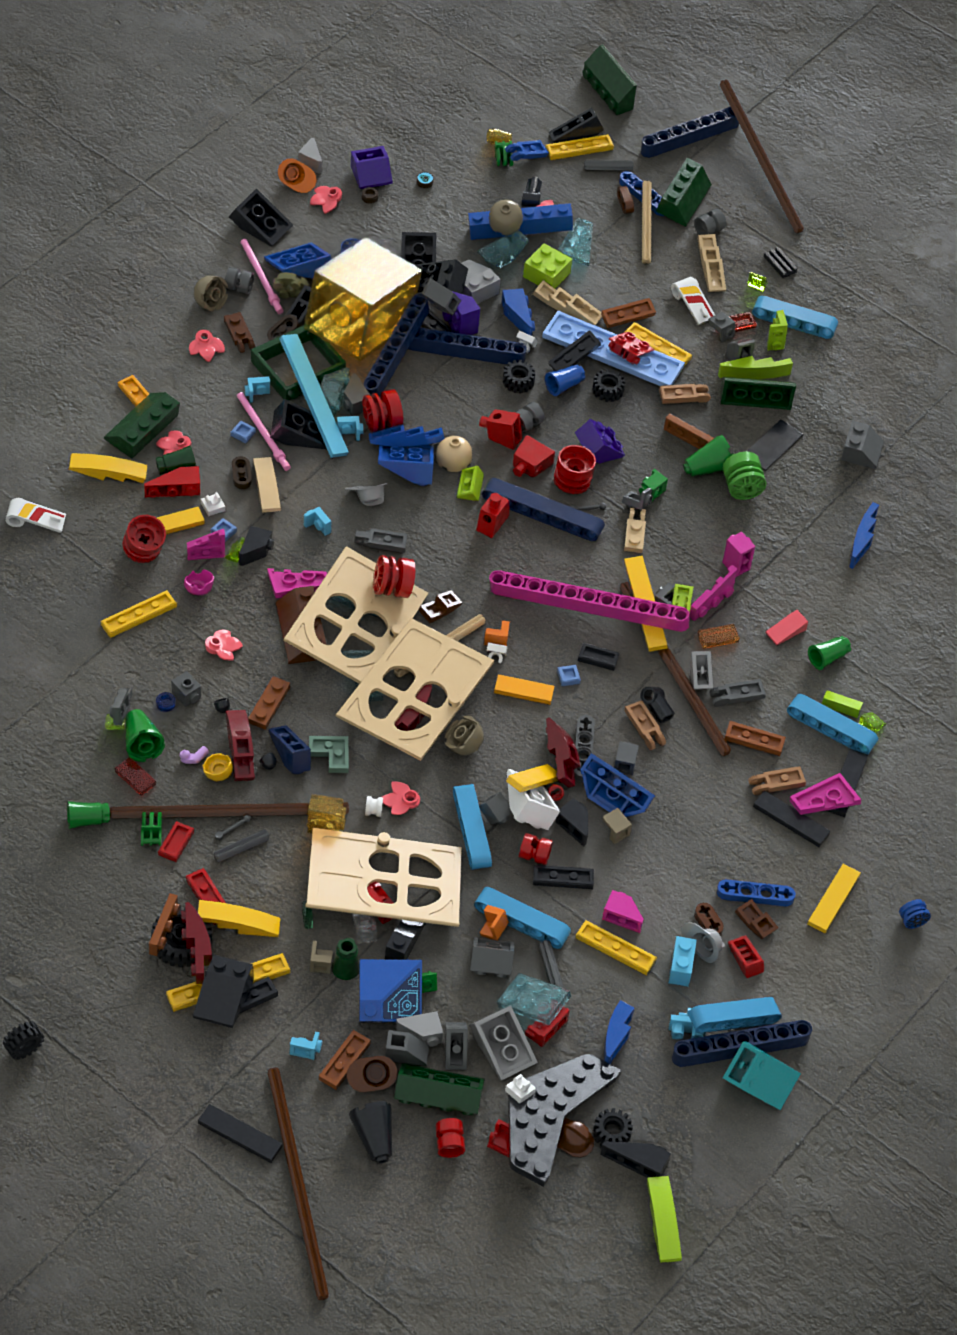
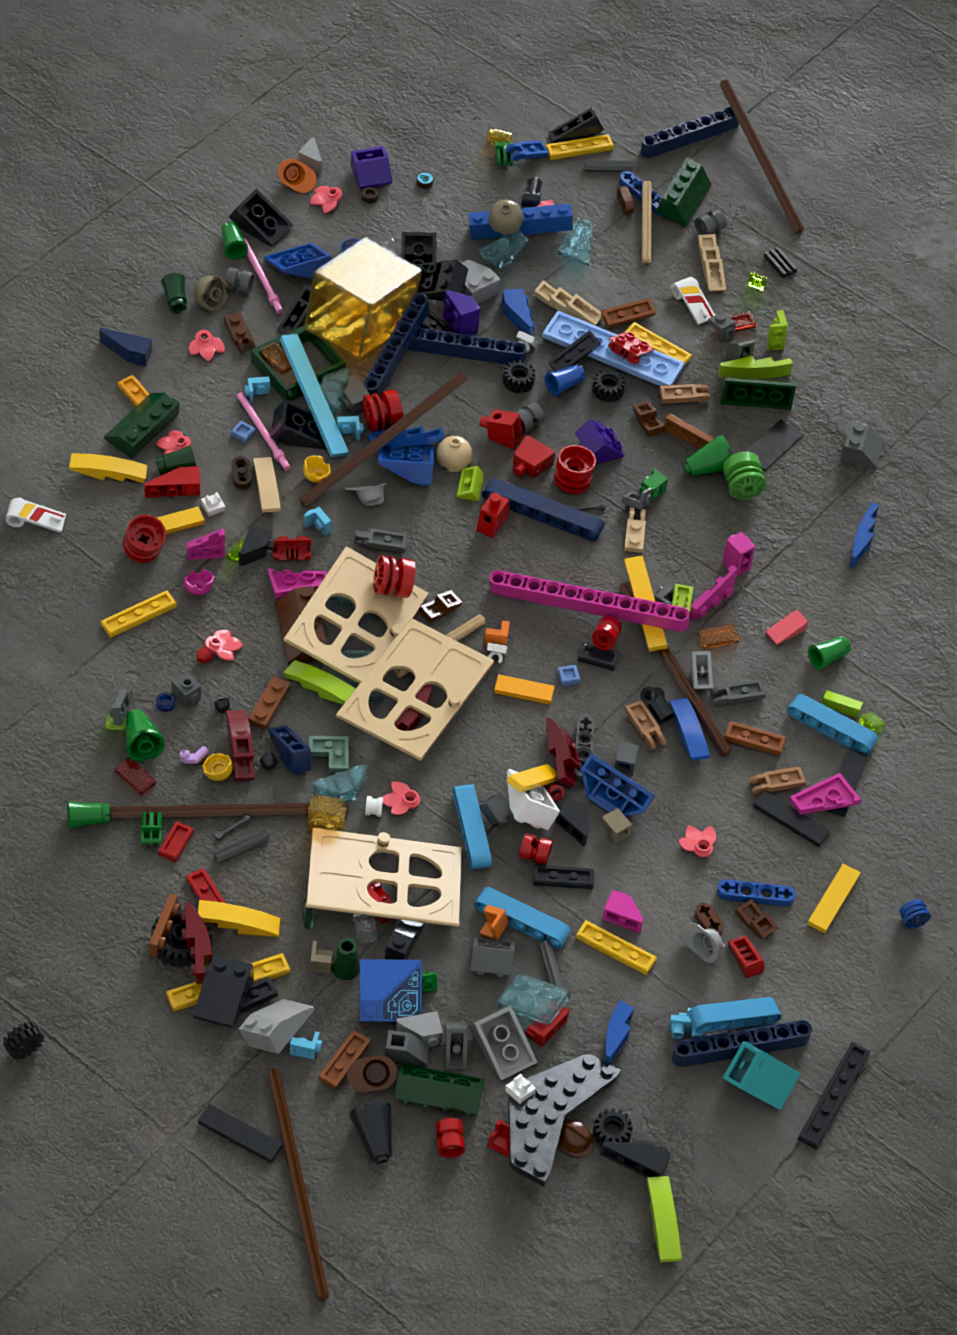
(128, 346): none -> dark blue slope
(175, 292): none -> dark green plant
(204, 655): none -> red hinge
(229, 529): medium blue tile -> none
(233, 241): none -> green plant
(274, 1025): none -> light grey slope
(277, 357): none -> clear orange tile
(281, 328): dark brown plate -> none
(284, 544): none -> red hinge
(288, 285): olive plate -> none
(315, 469): none -> yellow hair
(317, 680): none -> lime slope
(343, 784): none -> clear light blue slope
(383, 439): none -> reddish brown axle
(441, 297): dark grey slope -> none
(464, 736): dark tan cylinder -> none
(547, 265): lime brick -> none
(606, 633): none -> red wheel
(610, 81): dark green slope -> none
(647, 417): none -> reddish brown slope
(682, 961): medium azure piece -> none
(689, 729): none -> blue slope
(696, 840): none -> coral plate
(796, 317): dark azure beam -> none
(834, 1095): none -> black tile

